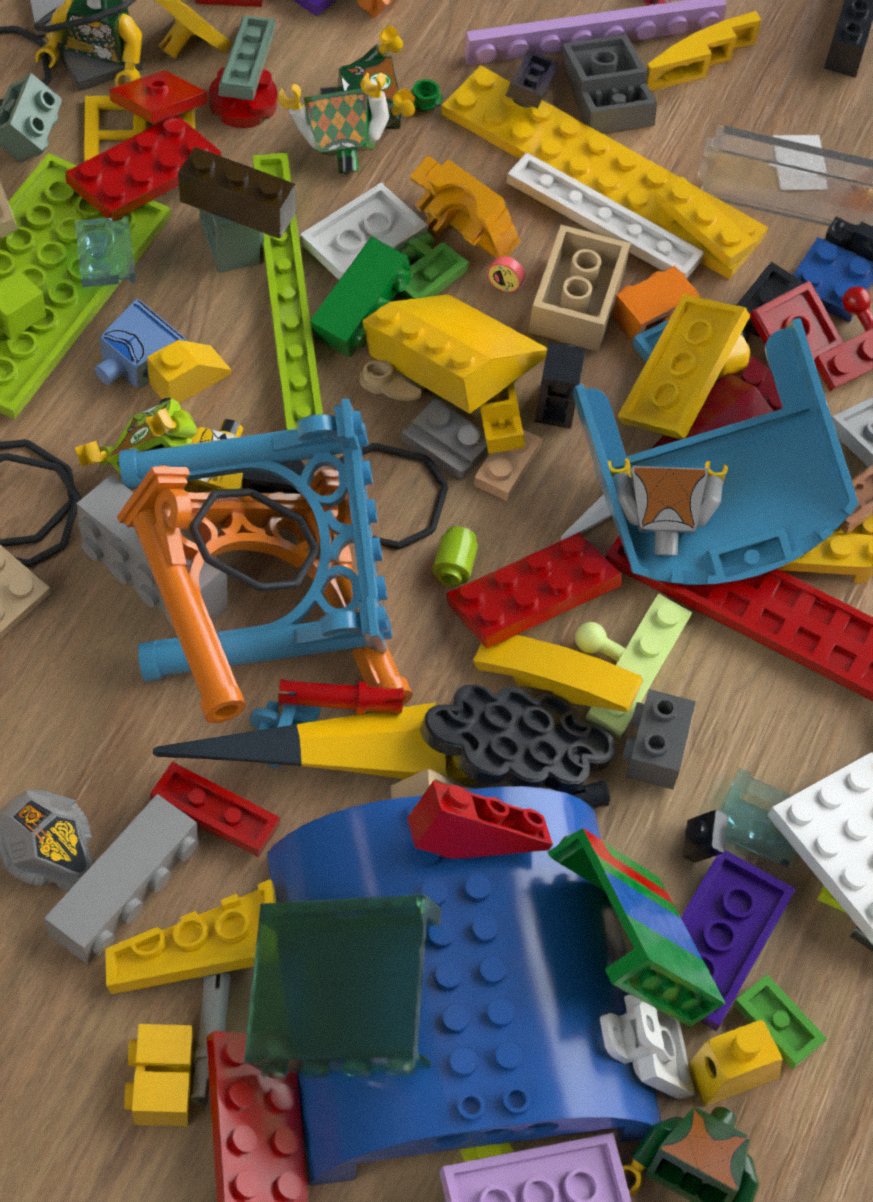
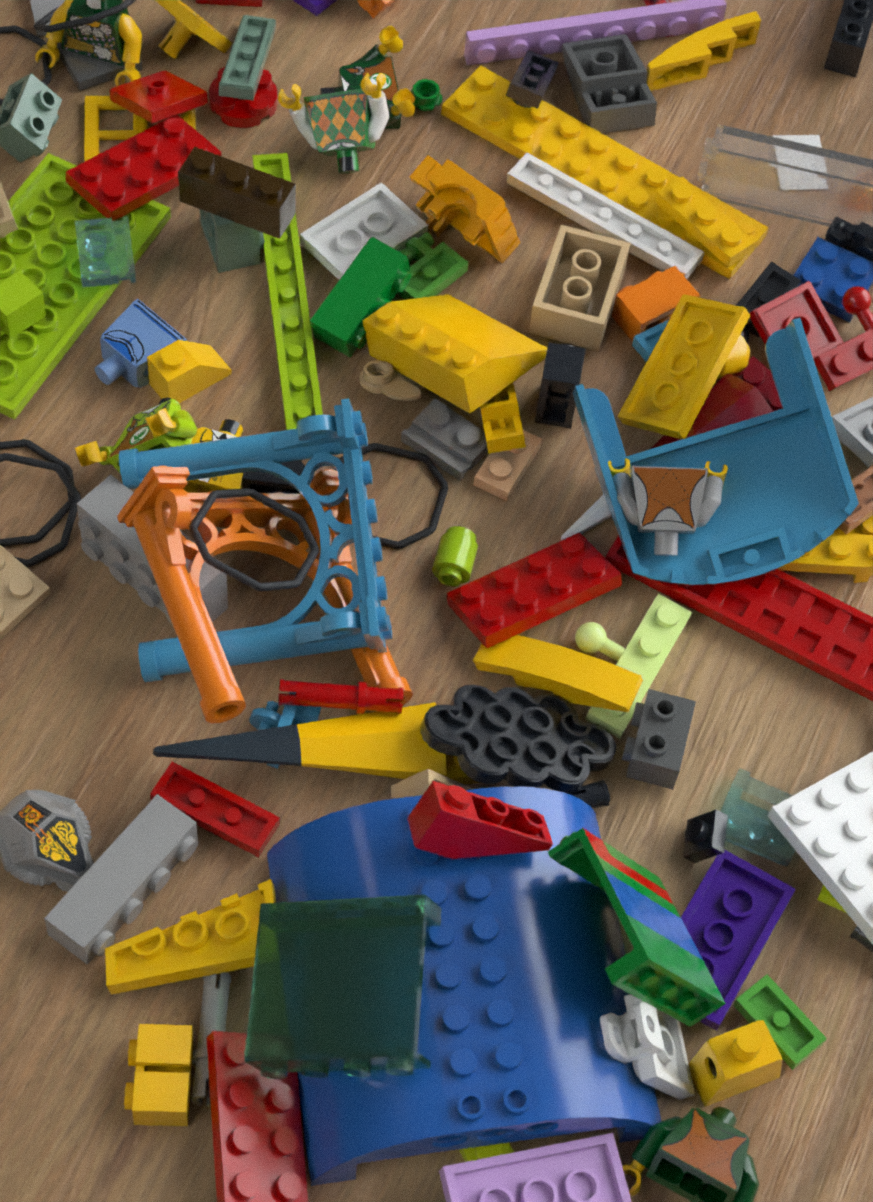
(506, 274): tile -> none

